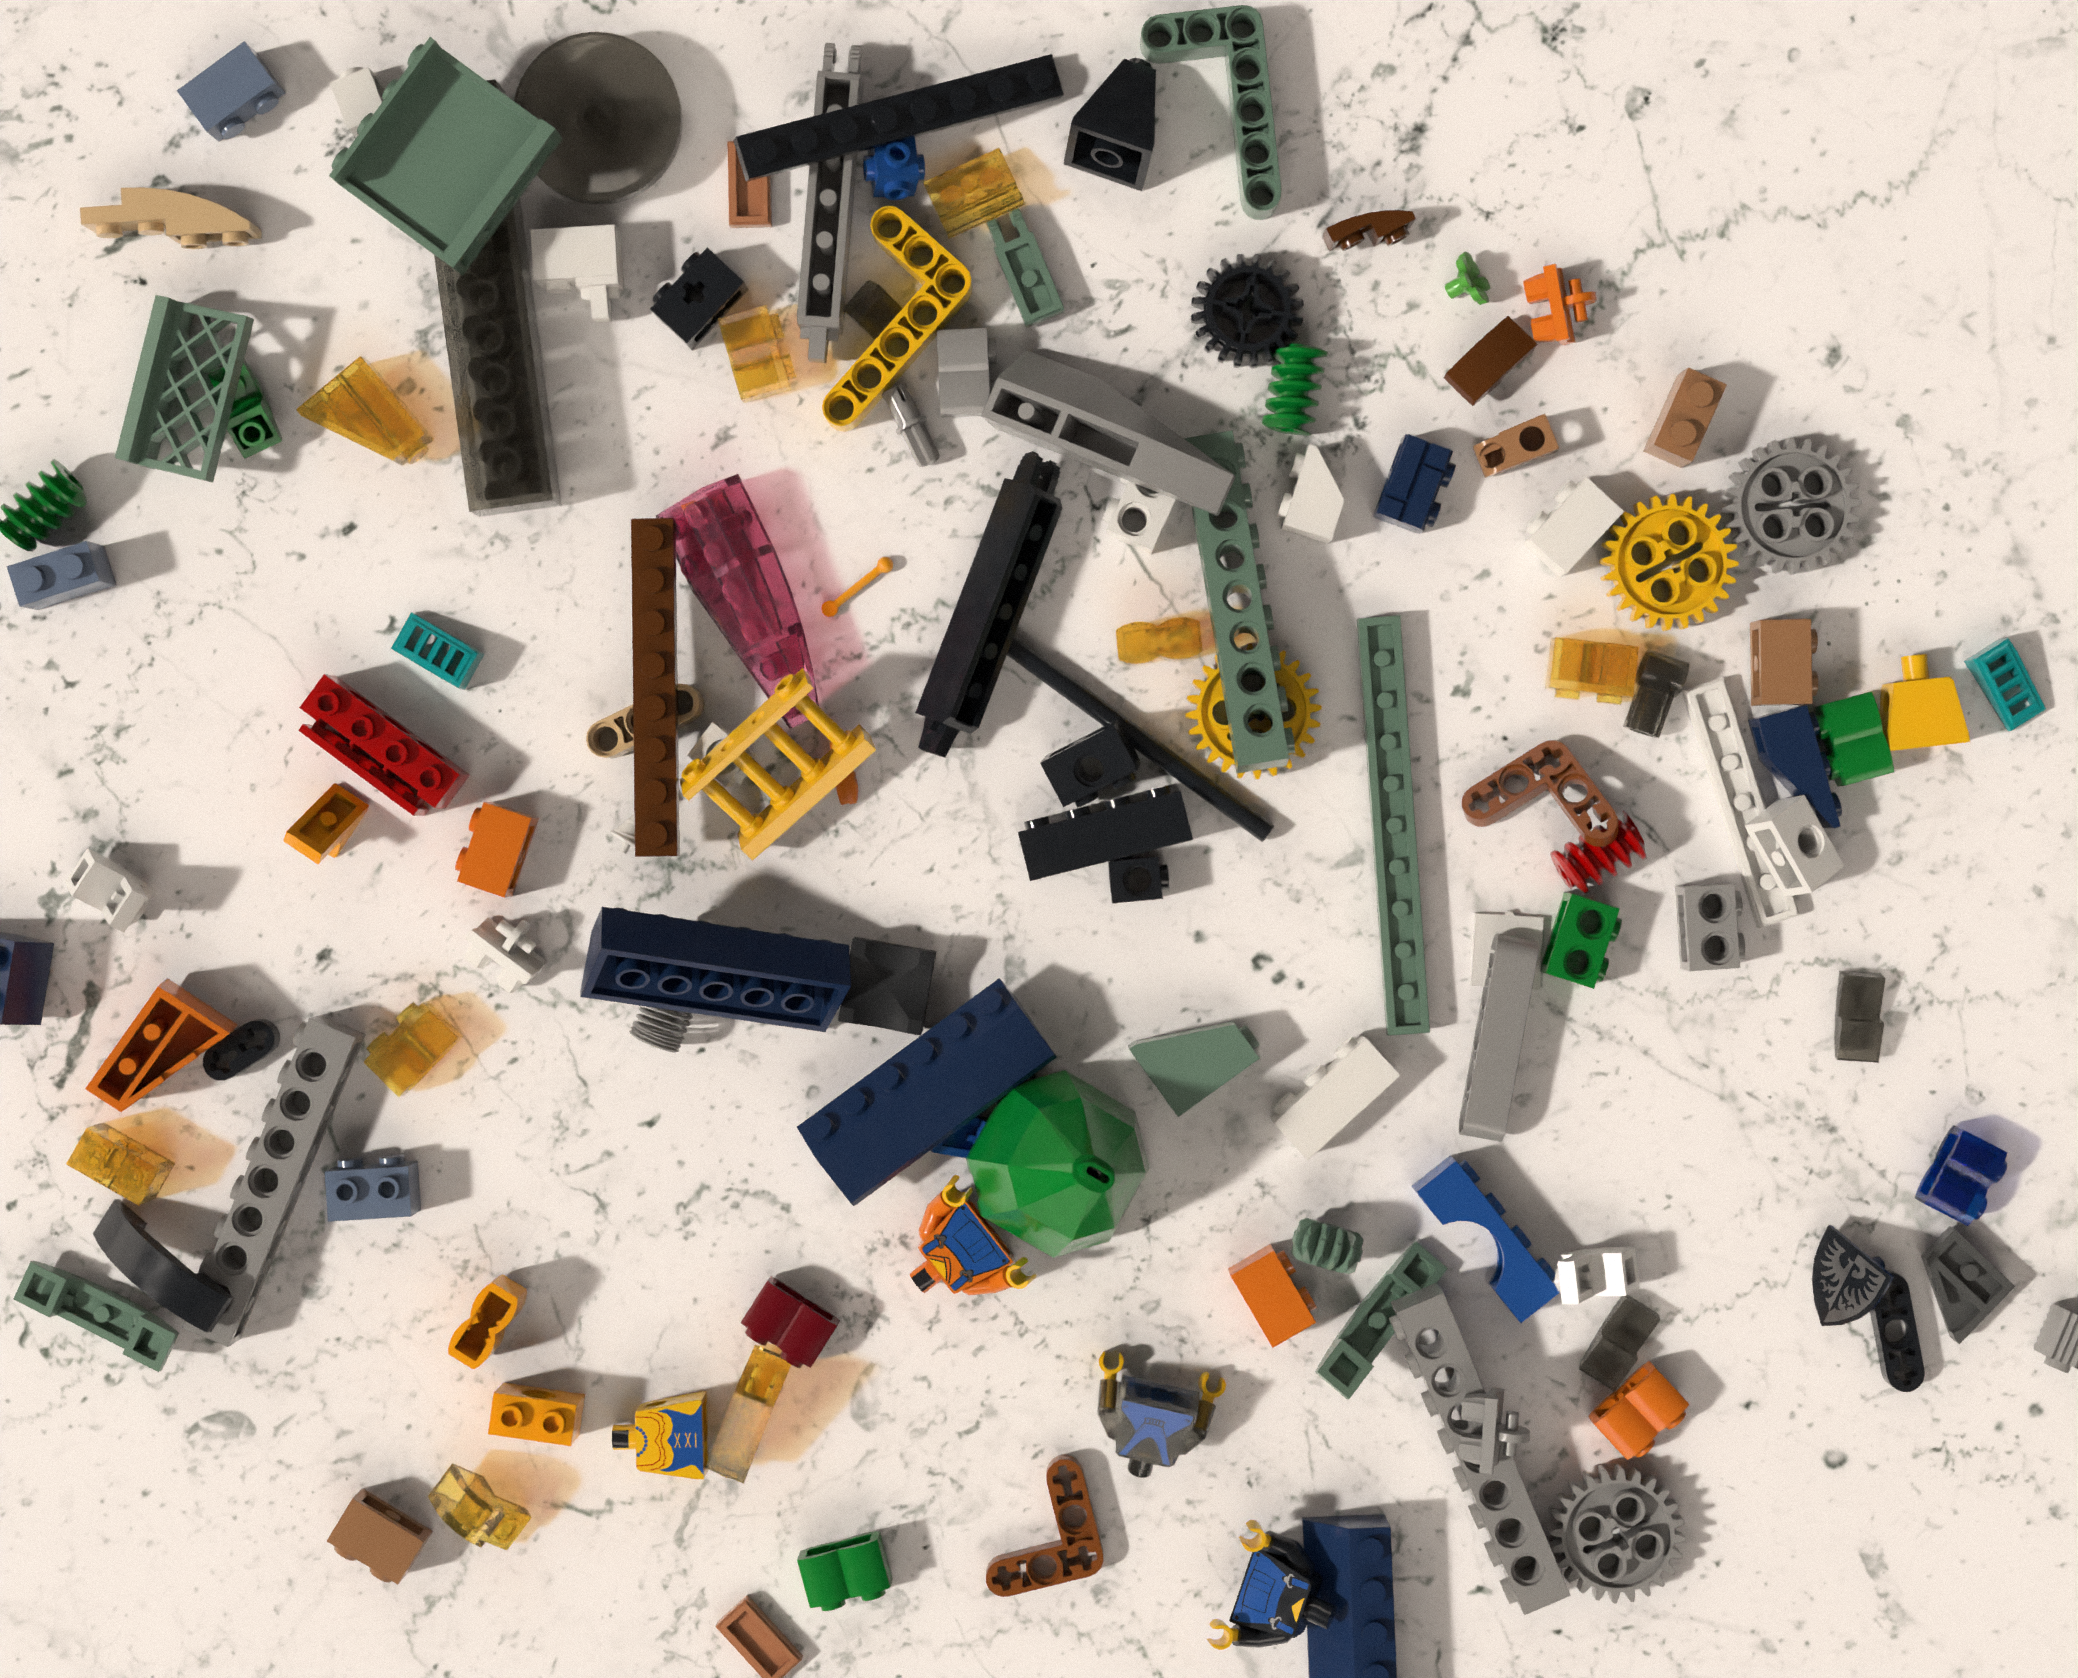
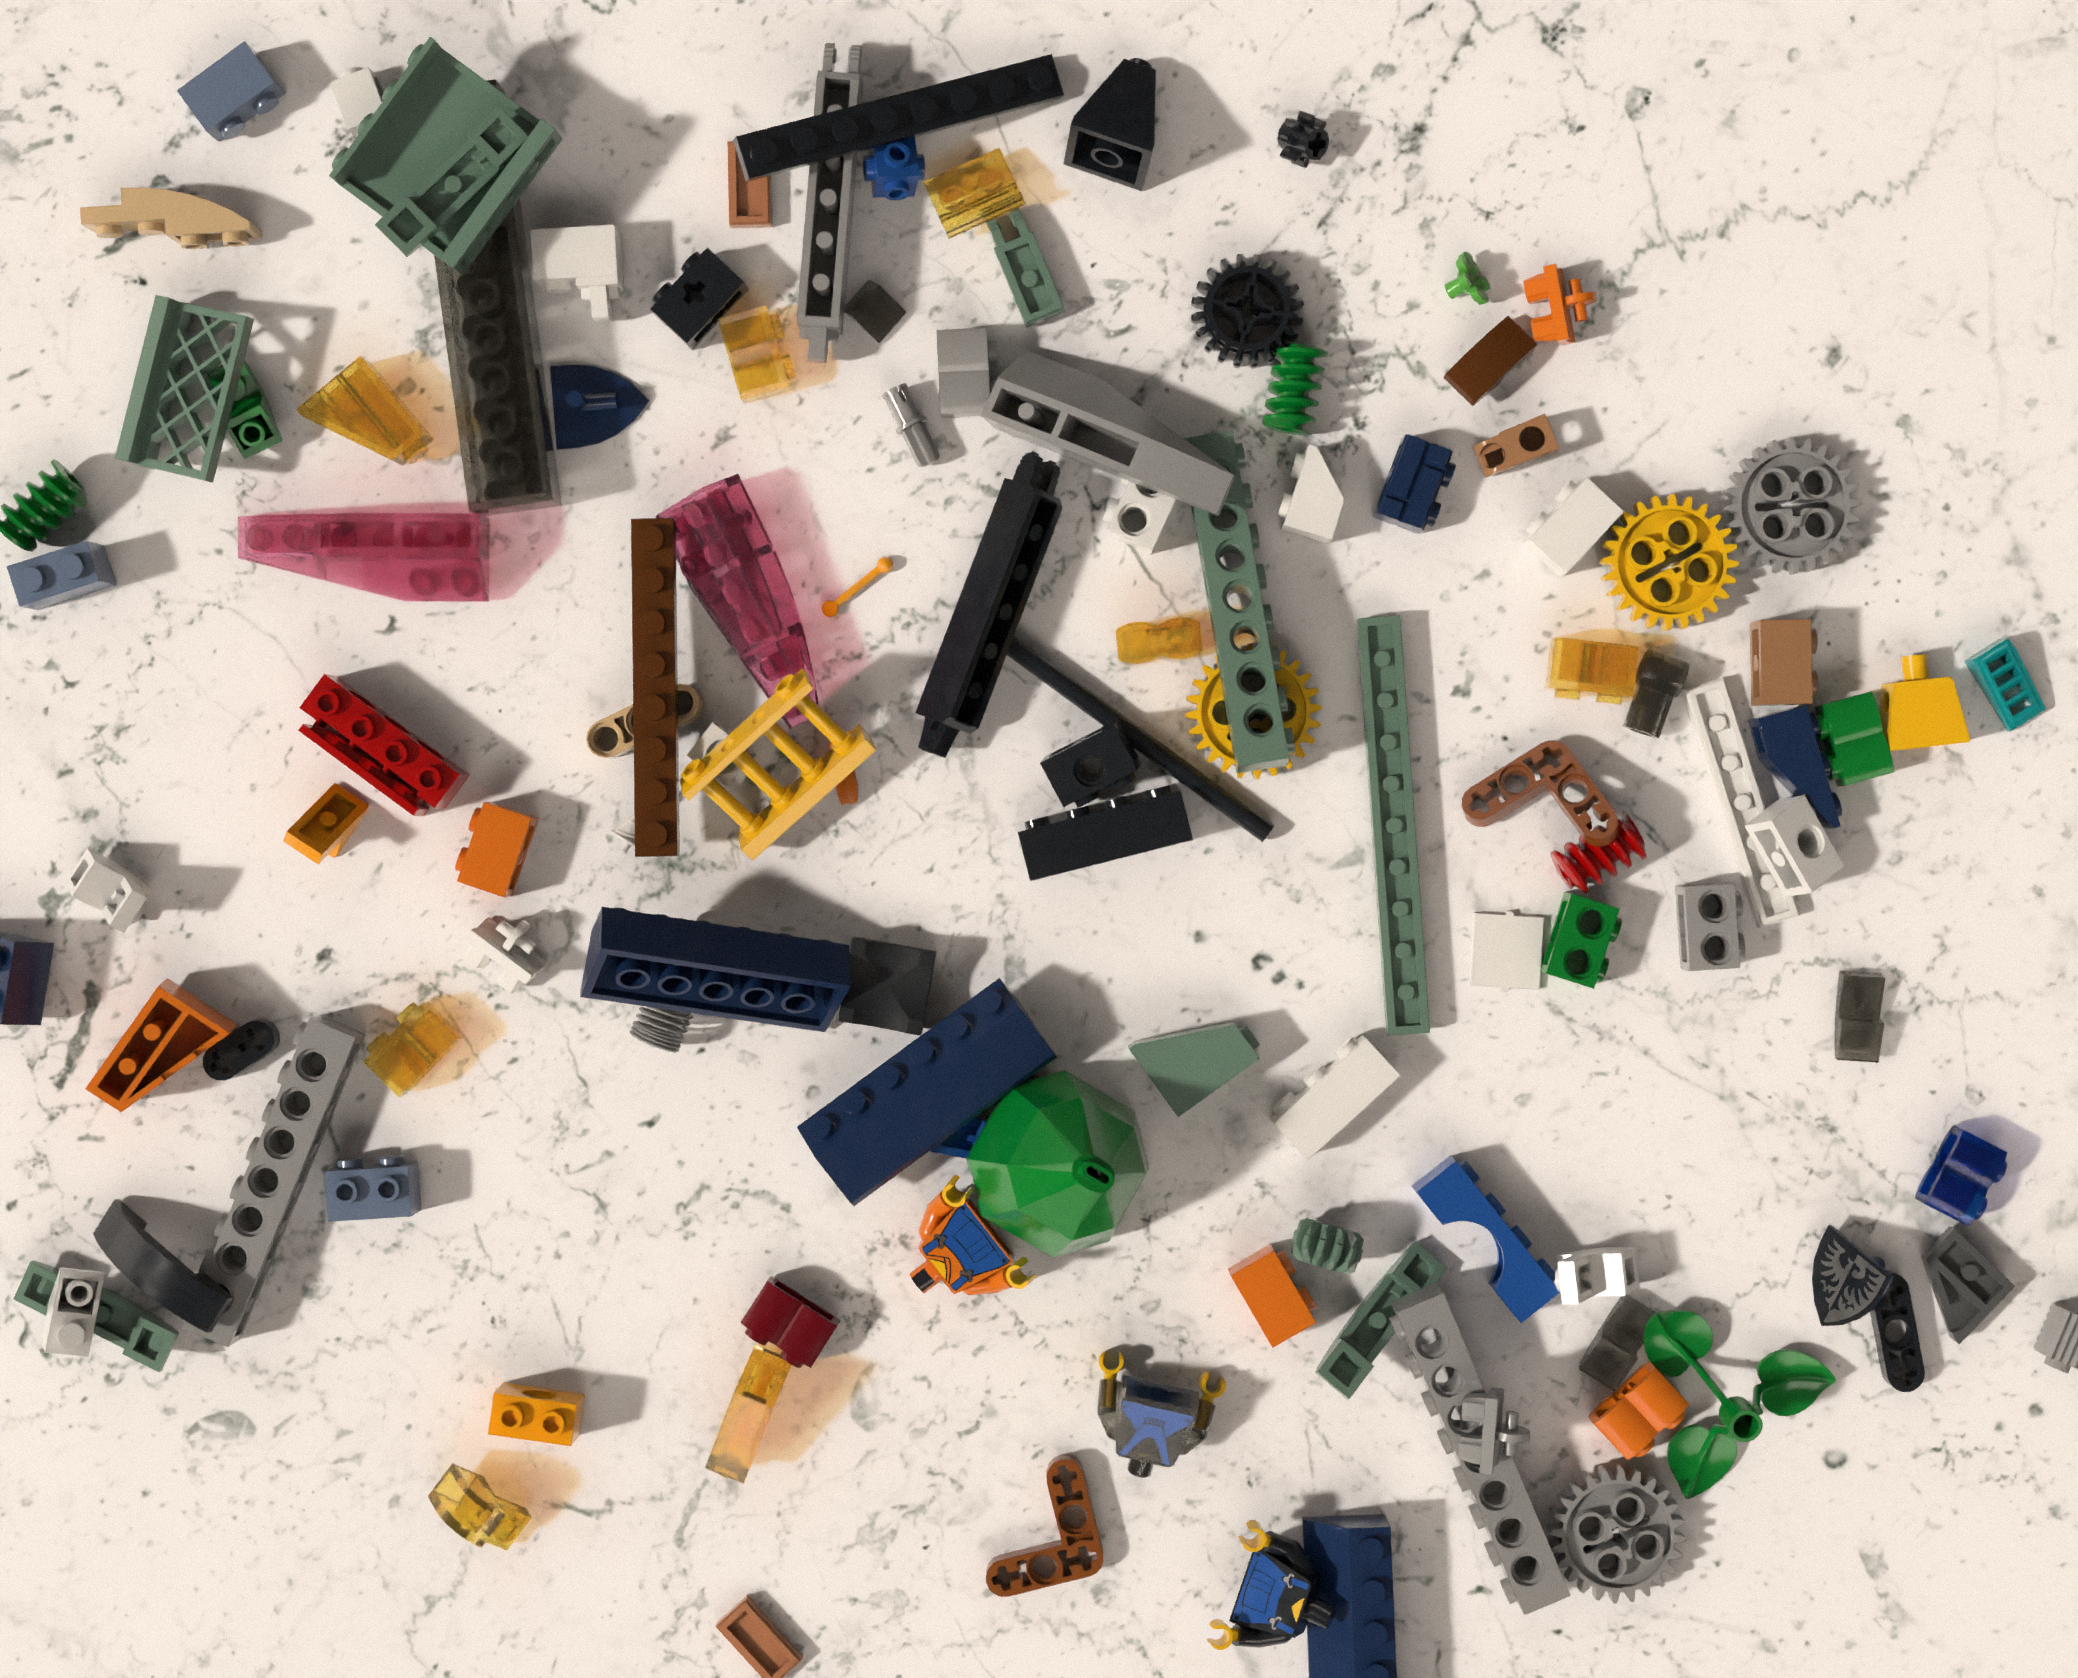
(72, 1312): none -> white slope
(120, 1163): clear yellow brick -> none
(379, 1537): medium nougat brick -> none
(380, 553): none -> clear pink wedge
(453, 183): none -> sand green slope
(467, 665): teal slope -> none
(485, 1328): light orange brick -> none
(591, 405): none -> dark blue shield
(613, 115): clear smoke dish -> none
(668, 1436): torso -> none
(845, 1571): green brick -> none
(903, 325): yellow beam -> none
(1118, 879): black brick -> none
(1241, 91): sand green beam -> none
(1303, 139): none -> black gear
(1380, 226): reddish brown slope -> none
(1498, 1037): light grey beam -> none
(1685, 417): medium nougat brick -> none
(1787, 1387): none -> green plant

